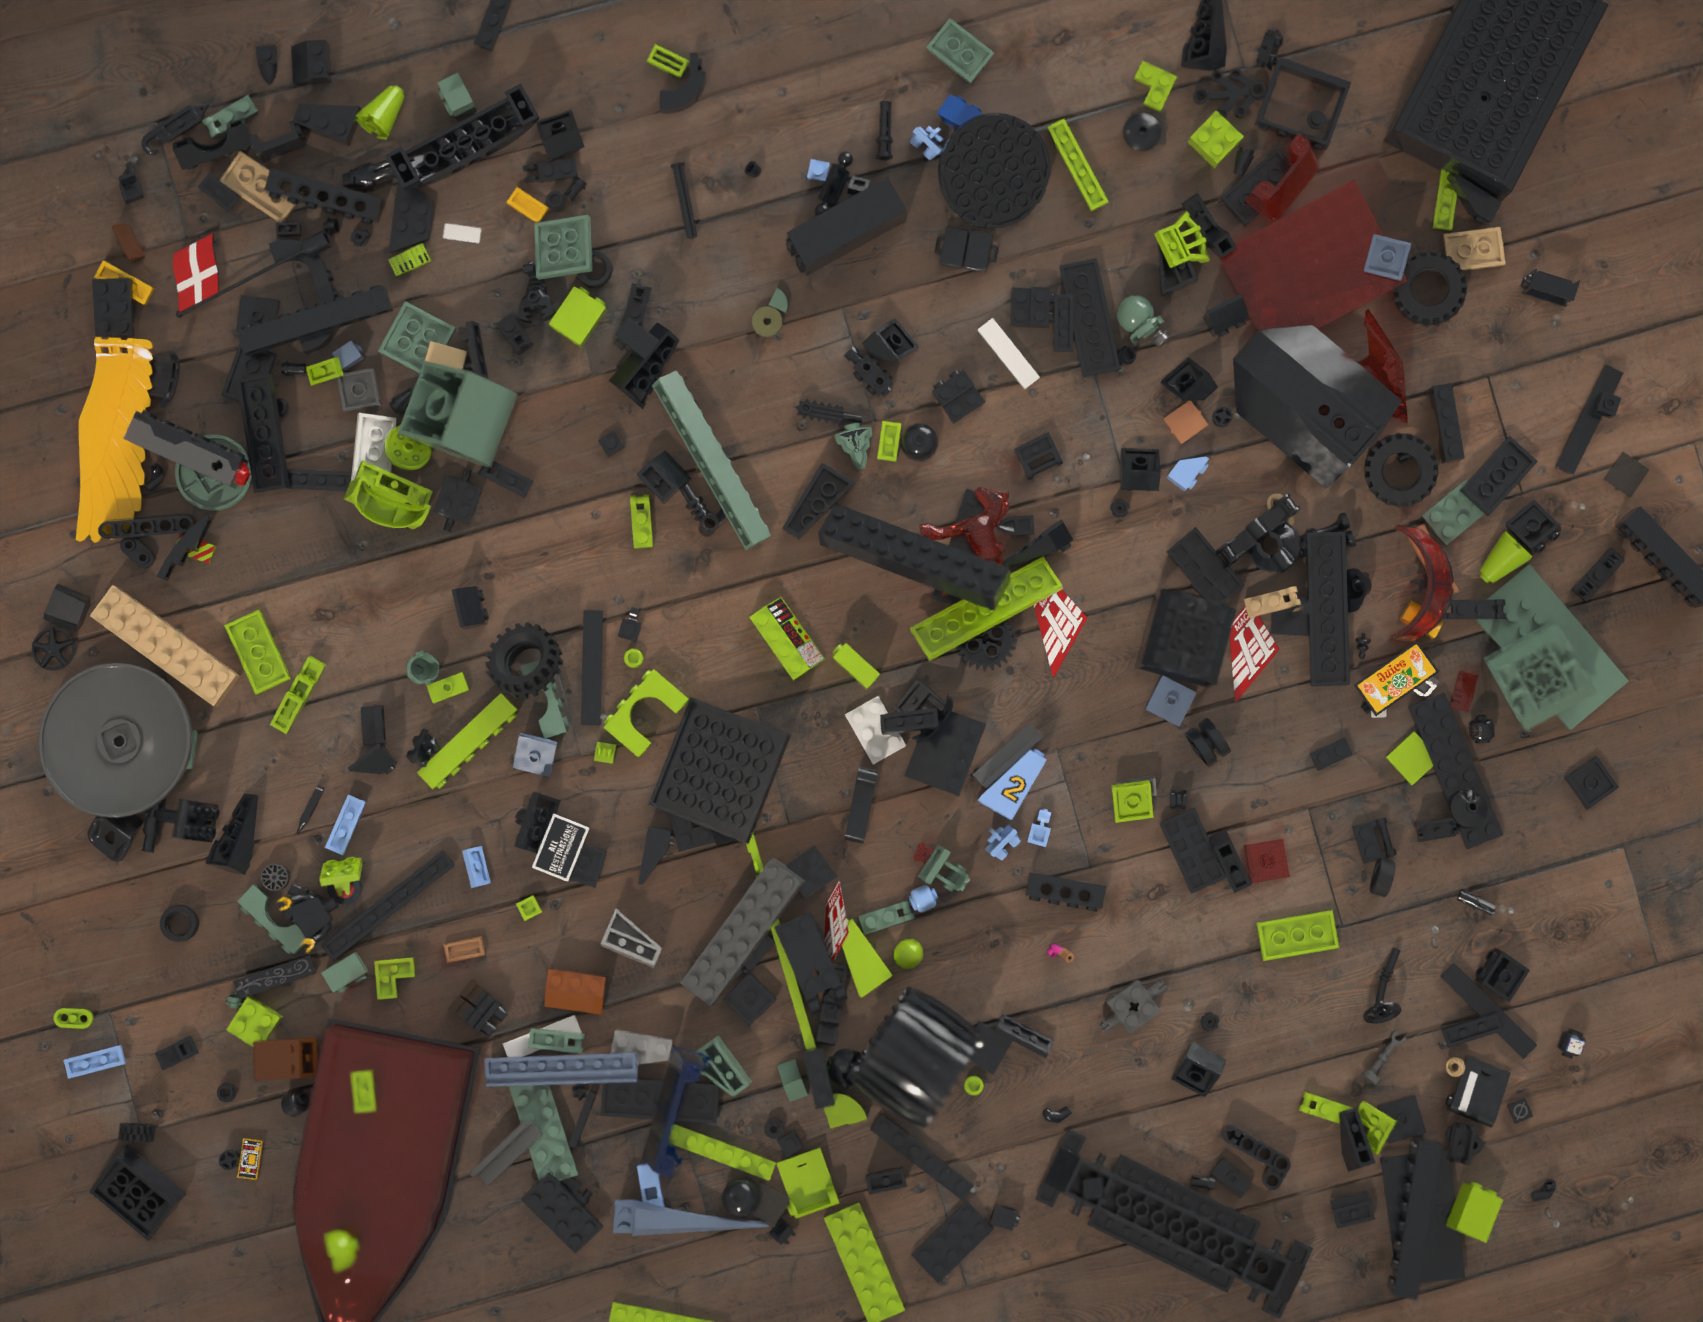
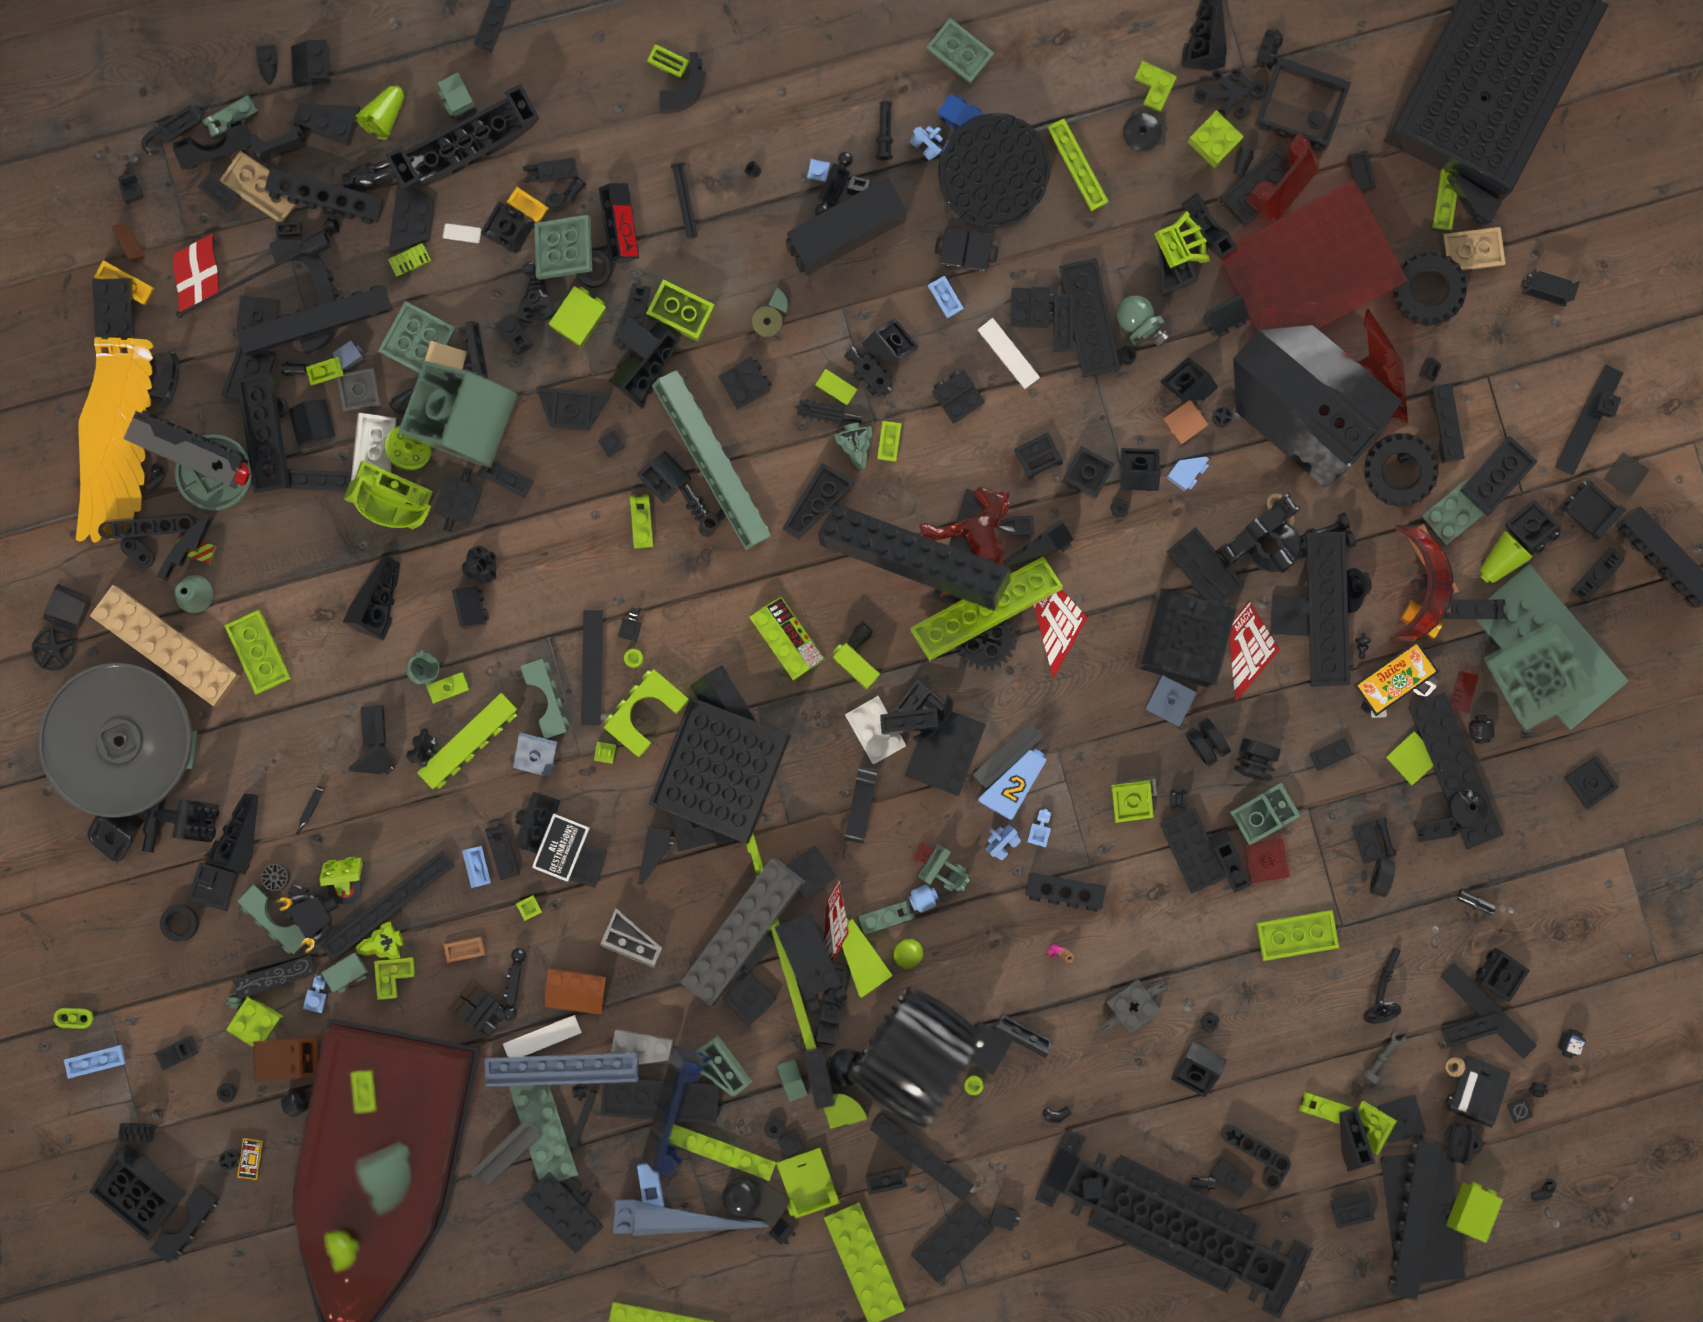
(193, 594): none -> sand green cone
(200, 1203): none -> black arch
(212, 886): none -> black plate
(298, 694): lime slope -> none
(312, 421): none -> black slope
(316, 1000): none -> light blue plate
(345, 824): light blue plate -> none
(359, 232): black plate -> none
(372, 605): none -> black wedge
(383, 943): none -> lime rock
(386, 1176): none -> sand green brick
(480, 565): none -> black plate
(502, 852): none -> black plate
(508, 227): none -> black slope
(510, 646): black tyre -> none
(518, 956): none -> black plate
(555, 1040): sand green plate -> none
(560, 134): black slope -> none
(571, 408): none -> black wing
(619, 223): none -> black brick
(680, 310): none -> lime brick
(718, 690): none -> black wedge
(745, 382): none -> black plate
(836, 387): none -> lime tile
(860, 636): none -> black cone
(919, 442): black cylinder -> none
(945, 297): none -> light blue plate
(1088, 472): none -> black brick
(1257, 759): none -> black wheel
(1265, 813): none -> sand green slope
(1271, 602): tan plate -> none
(1361, 170): none -> black tile
(1387, 257): sand blue plate -> none
(1430, 369): none -> black slope
(1538, 1089): none -> black plate
(1592, 509): none -> black panel

